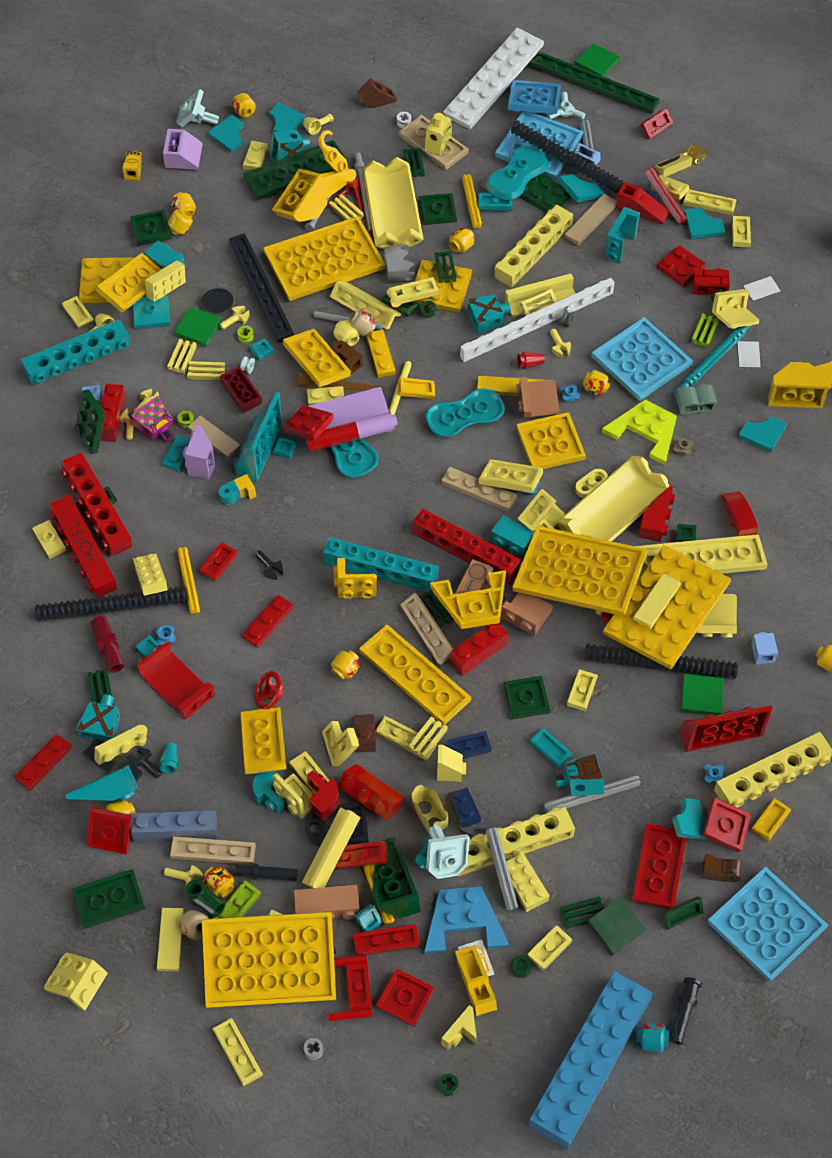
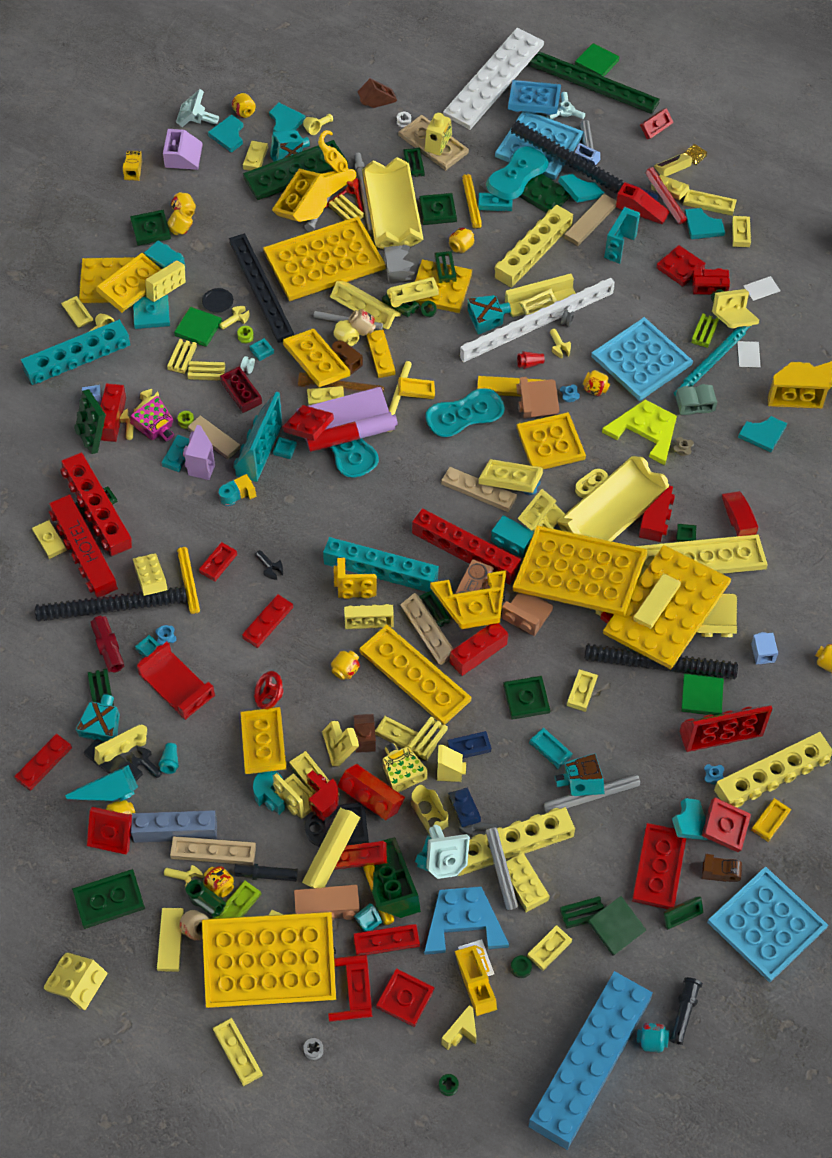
(368, 616): none -> light yellow piece
(402, 768): none -> light yellow torso

